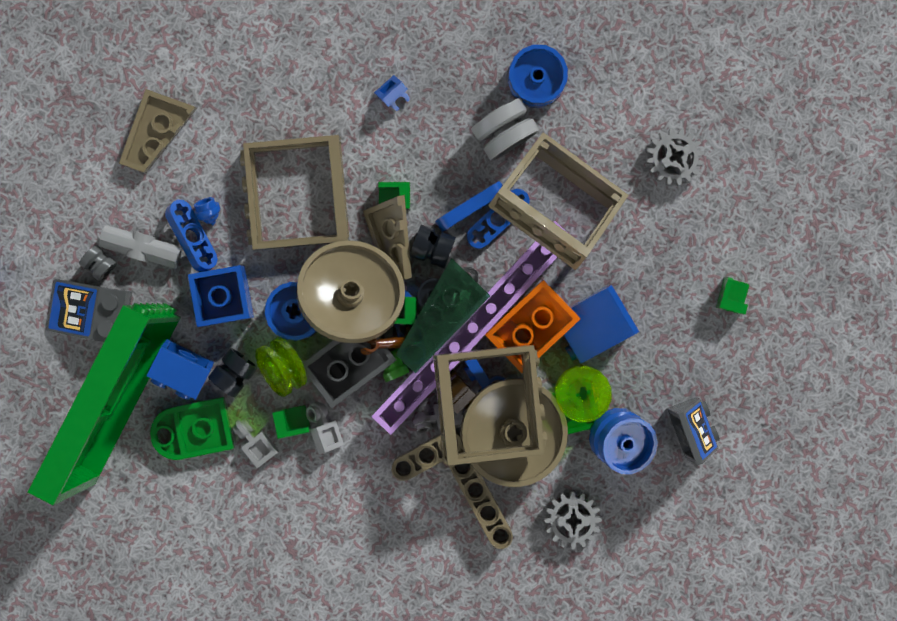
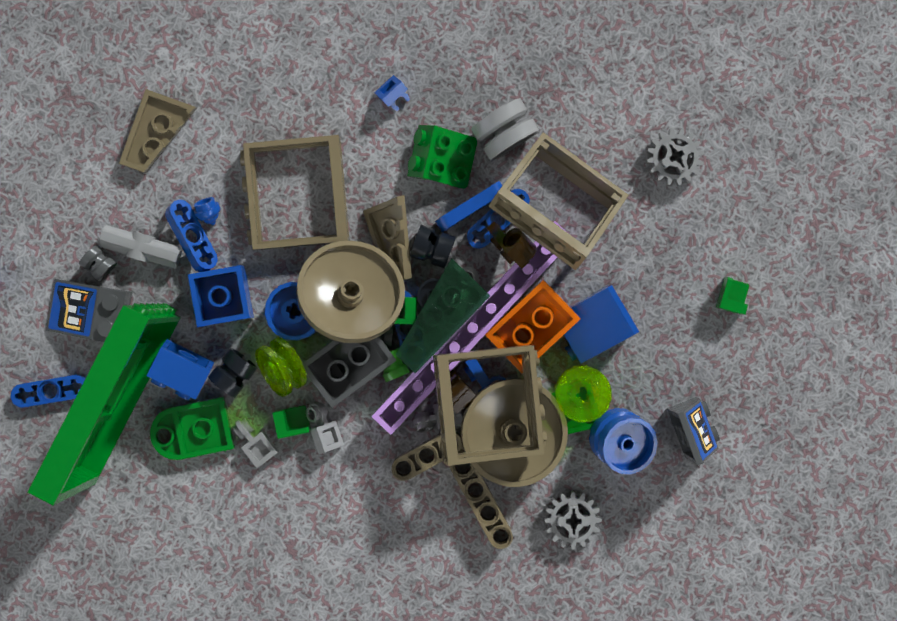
(29, 387): none -> blue beam
(385, 343): reddish brown piece -> none
(390, 190): green panel -> none
(442, 156): none -> green bracket
(513, 245): none -> dark brown plate
(532, 60): blue wheel -> none

